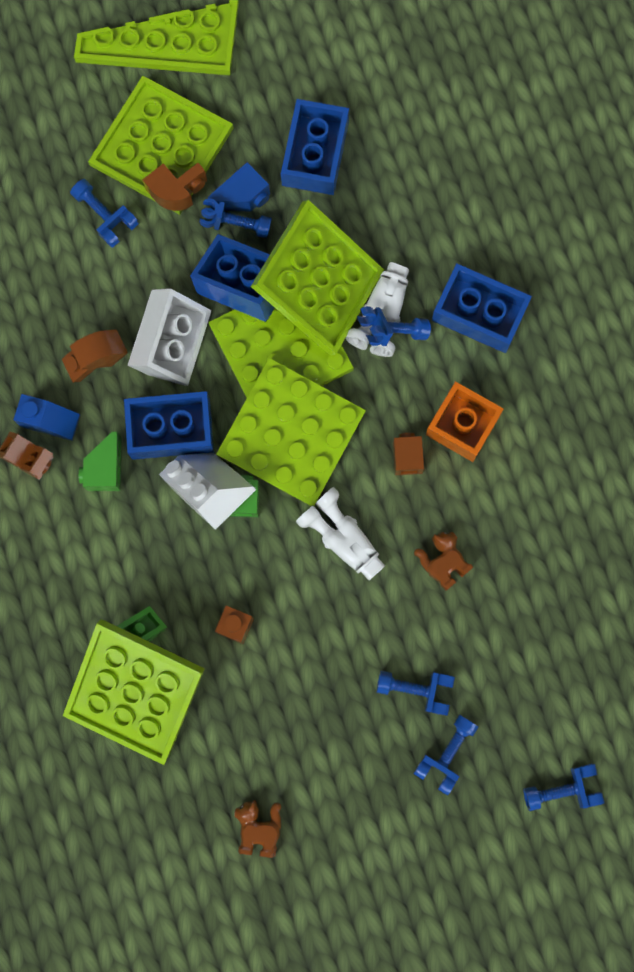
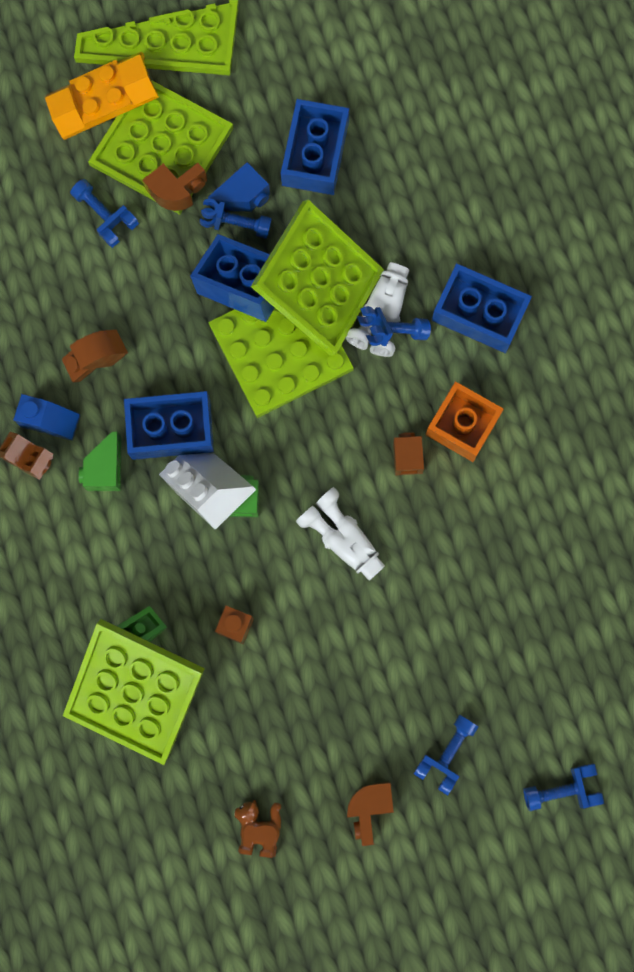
(101, 95): none -> light orange piece
(169, 336): white slope -> none
(291, 432): lime plate -> none
(369, 801): none -> dark orange brick
(387, 683): blue bar -> none
(447, 562): dark orange animal -> none

